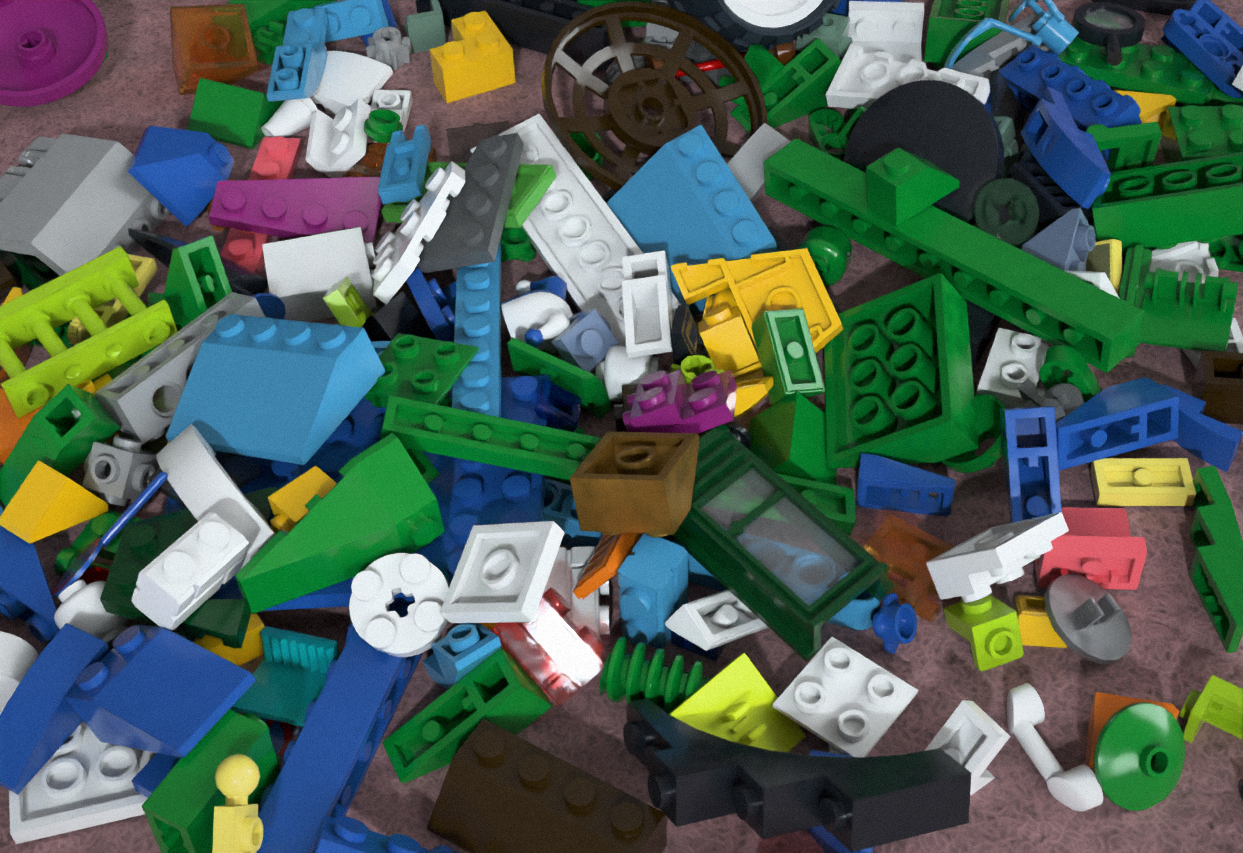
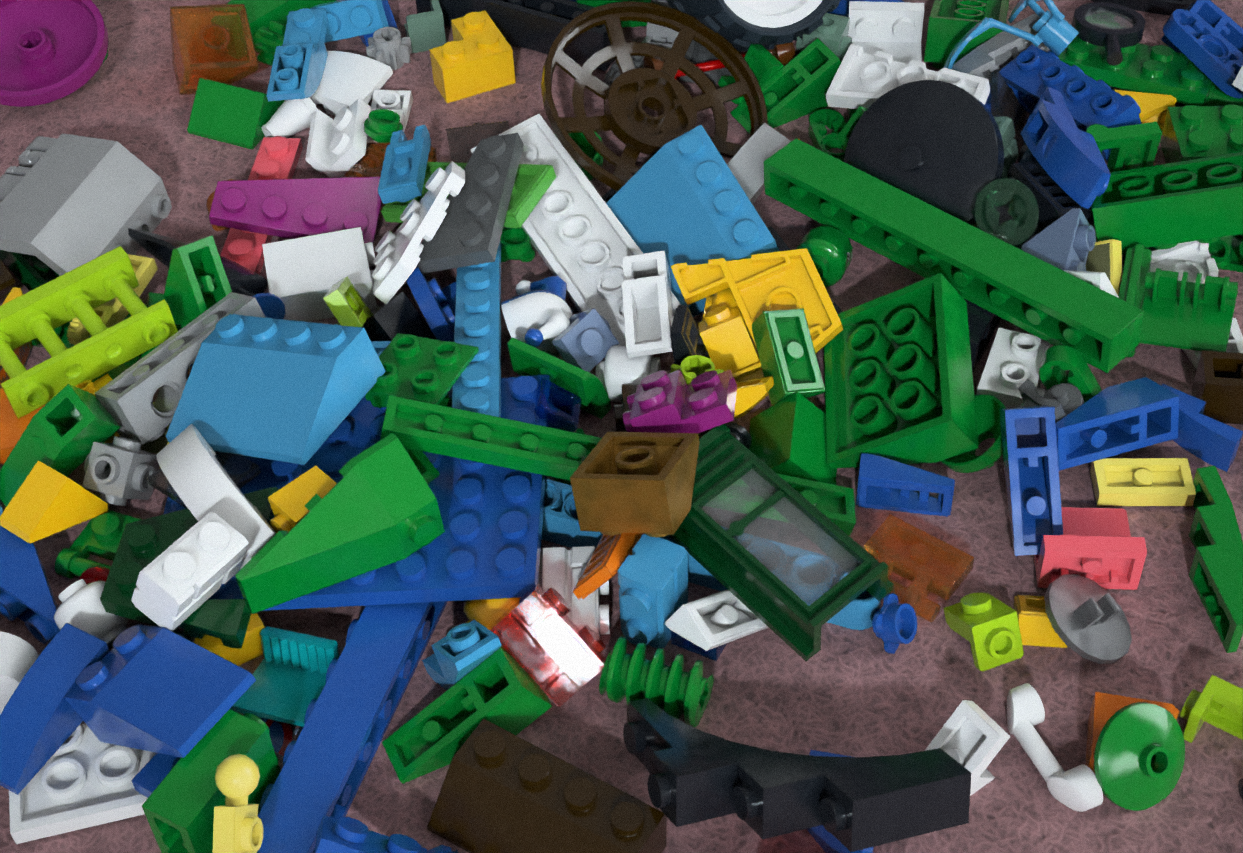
(83, 561): blue piece -> none
(180, 169): blue slope -> none
(376, 589): white plate -> none
(502, 573): white plate -> none
(740, 709): neon yellow piece -> none
(845, 699): white hinge -> none
(905, 185): green slope -> none
(993, 557): white plate -> none

